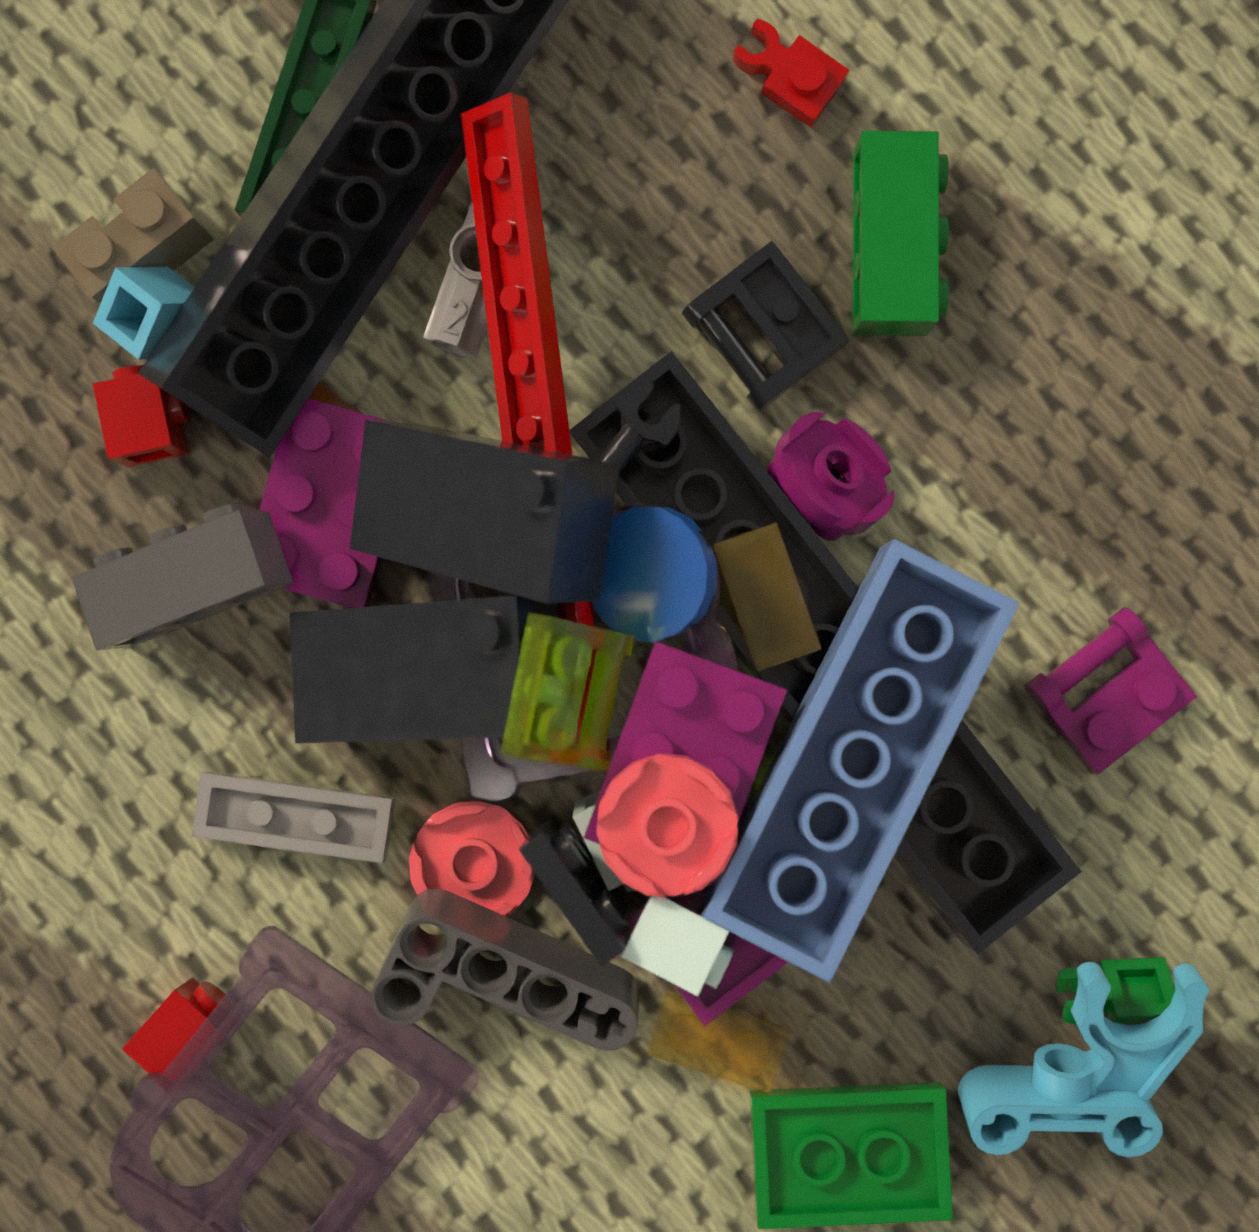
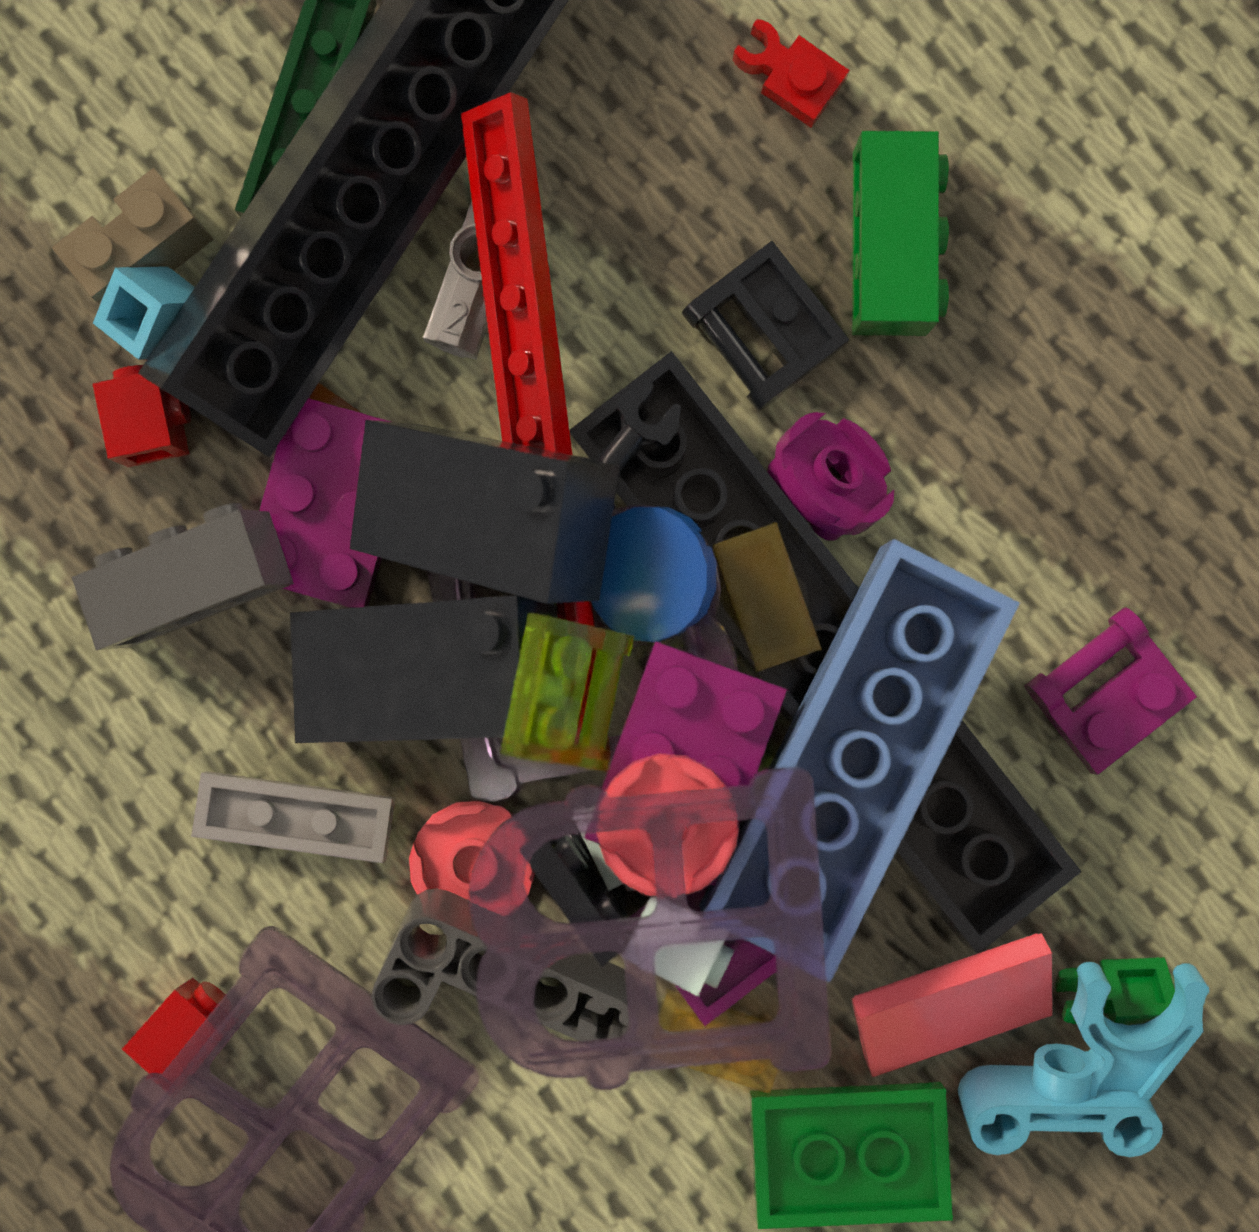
(526, 943): none -> window
(955, 1004): none -> coral tile

